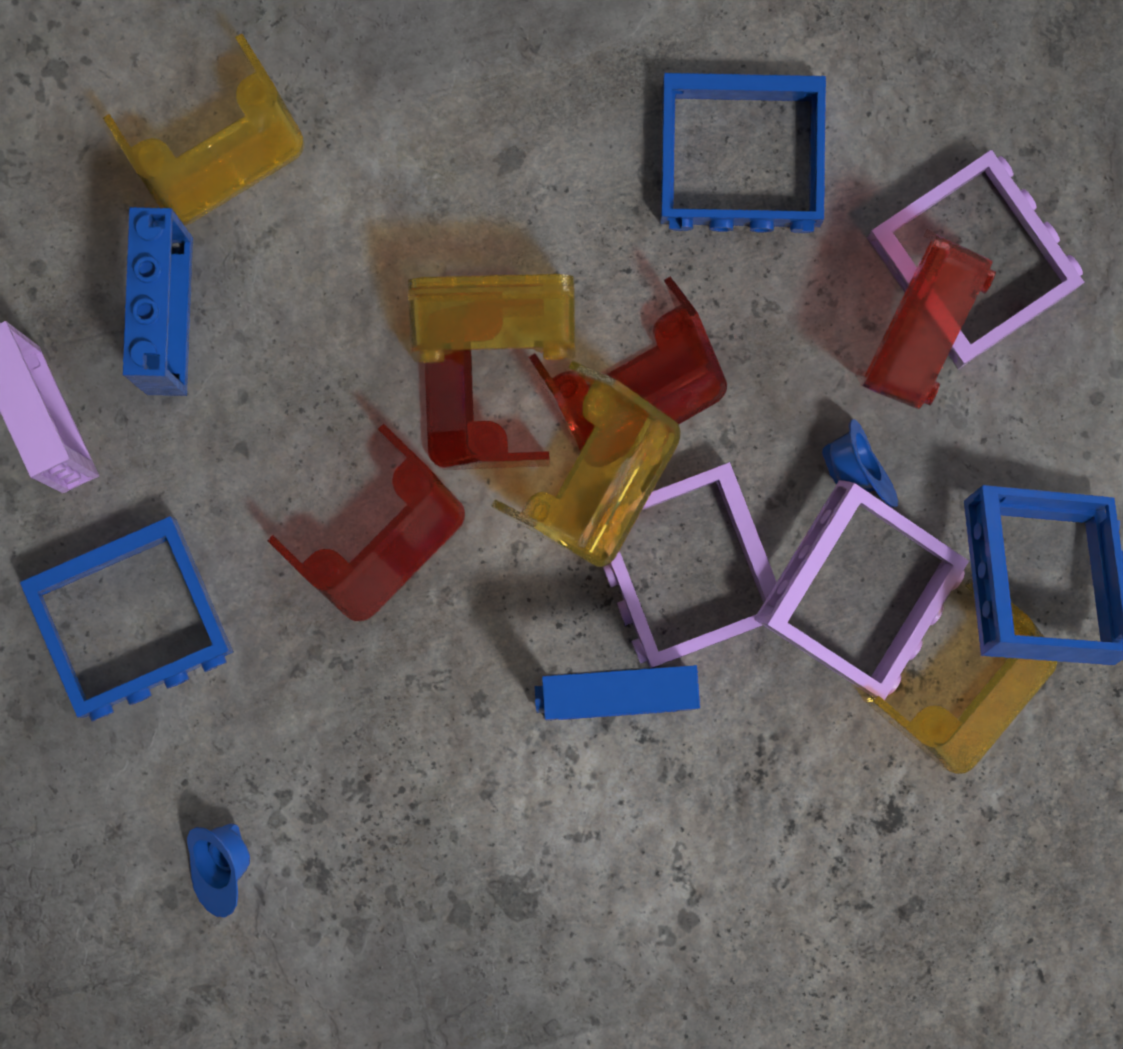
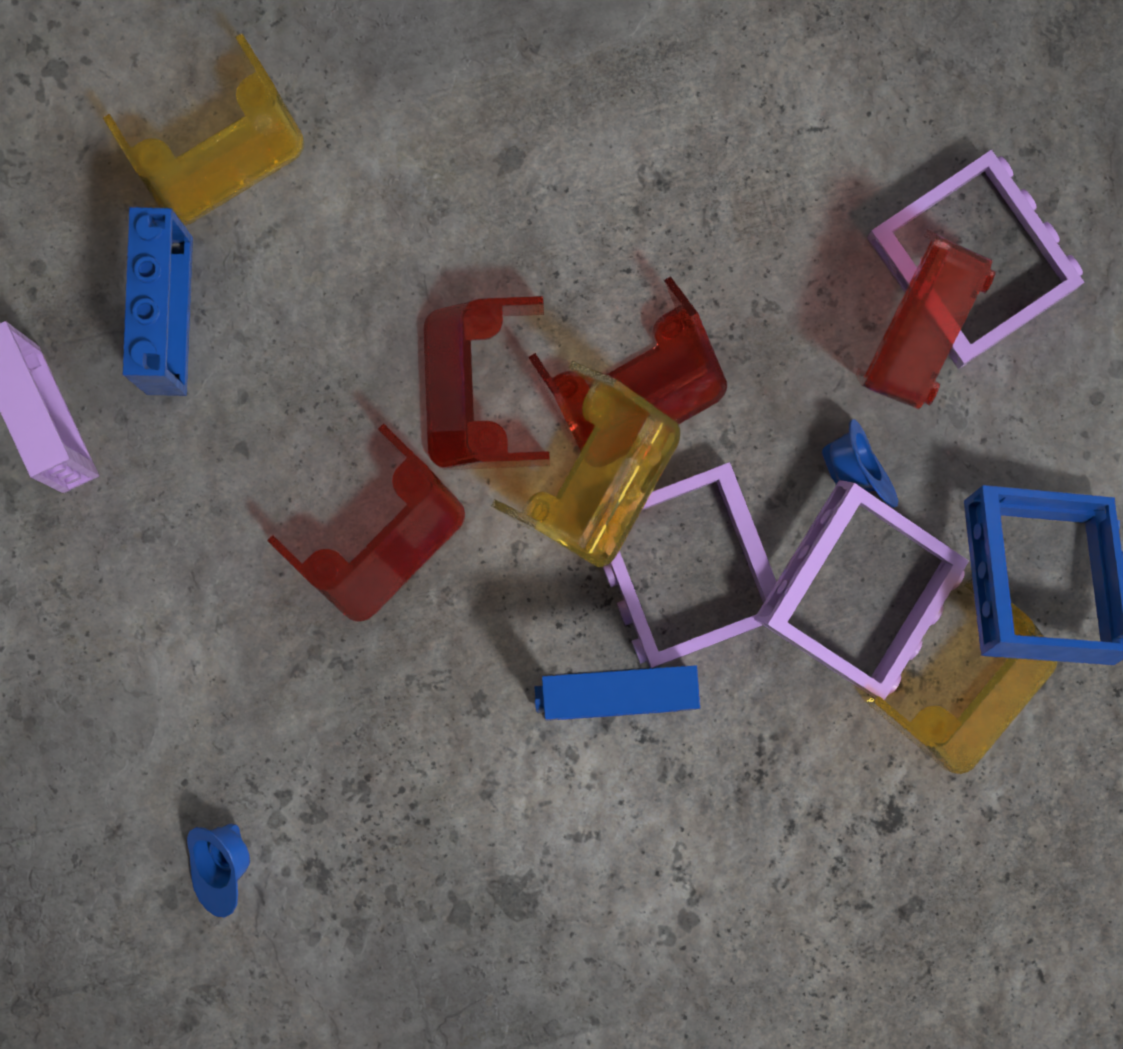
(99, 559): blue window -> none
(492, 315): clear yellow windscreen -> none
(745, 88): blue window -> none

